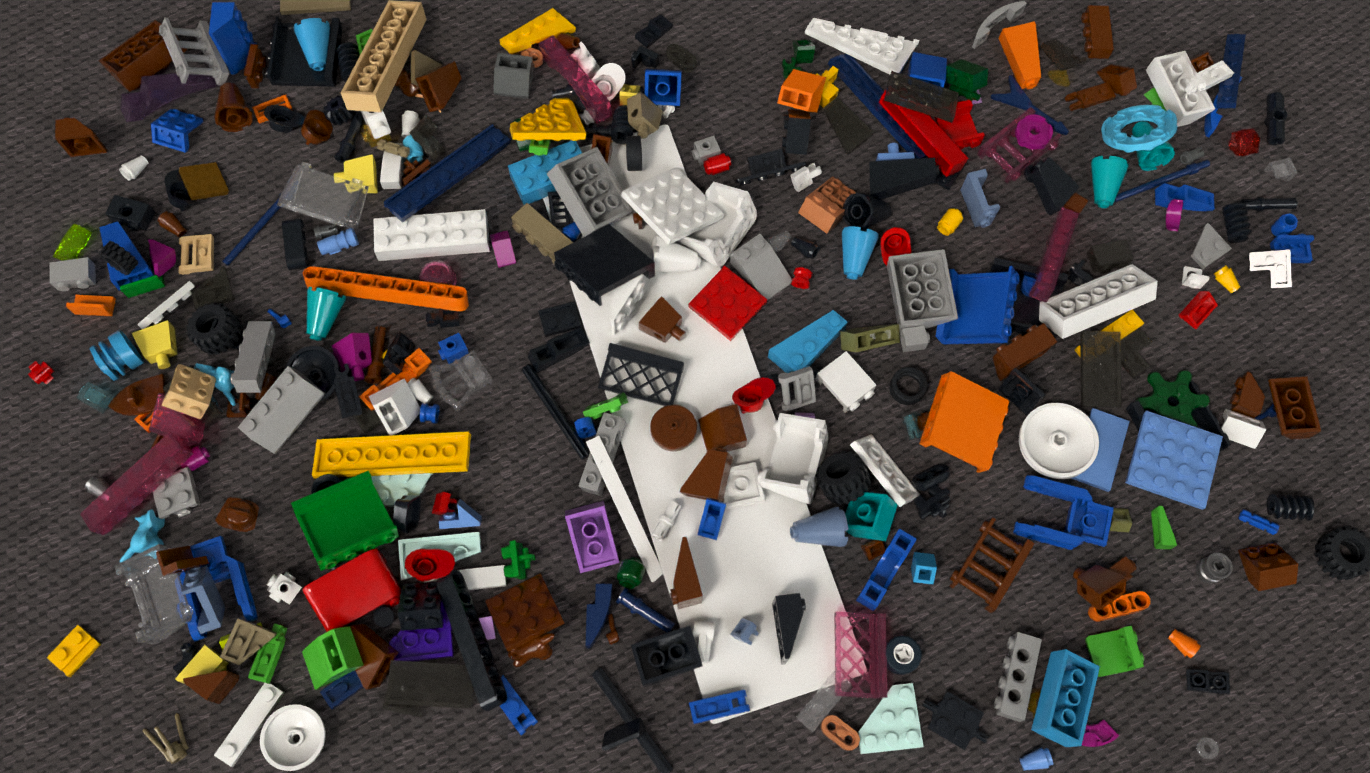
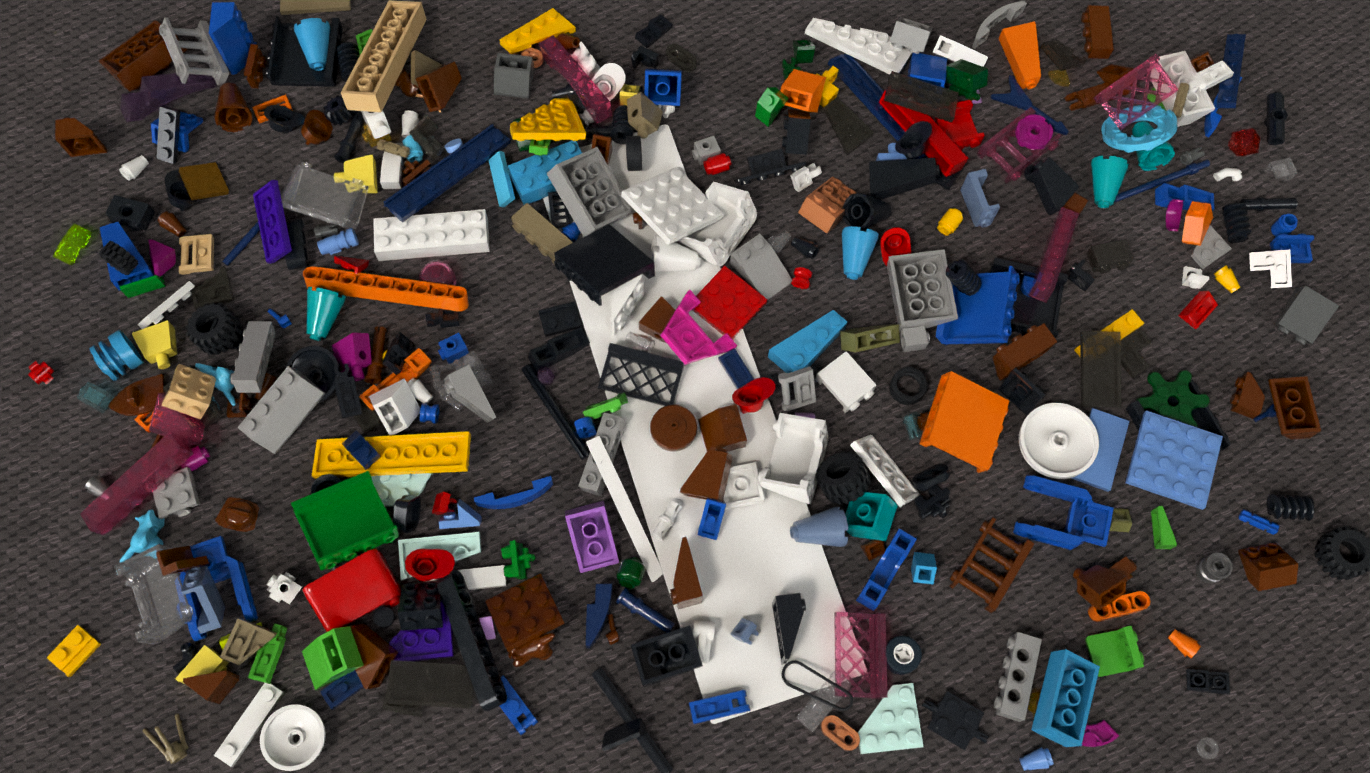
(72, 274): light grey brick -> none
(92, 305): orange panel -> none
(168, 134): none -> plate
(272, 221): none -> dark purple tile
(351, 263): none -> red tile
(361, 450): none -> dark blue slope
(453, 145): none -> light blue tile
(467, 391): none -> light grey slope
(490, 502): none -> blue slope
(501, 179): none -> medium azure tile
(503, 249): magenta slope -> none
(545, 376): none -> clear purple plate
(640, 342): none -> clear cone
(688, 338): none -> dark pink wing
(735, 368): none -> dark blue tile
(770, 105): none -> green slope
(811, 695): none -> black piece
(910, 35): none -> light grey slope
(914, 140): none -> black piece
(955, 51): none -> white slope
(963, 277): none -> black piece
(1097, 301): white brick -> none
(1128, 79): none -> clear pink fence
(1180, 99): none -> dark tan axle
(1197, 223): none -> orange slope
(1228, 172): none -> white arm
(1242, 428): white panel -> none
(1305, 315): none -> dark grey slope

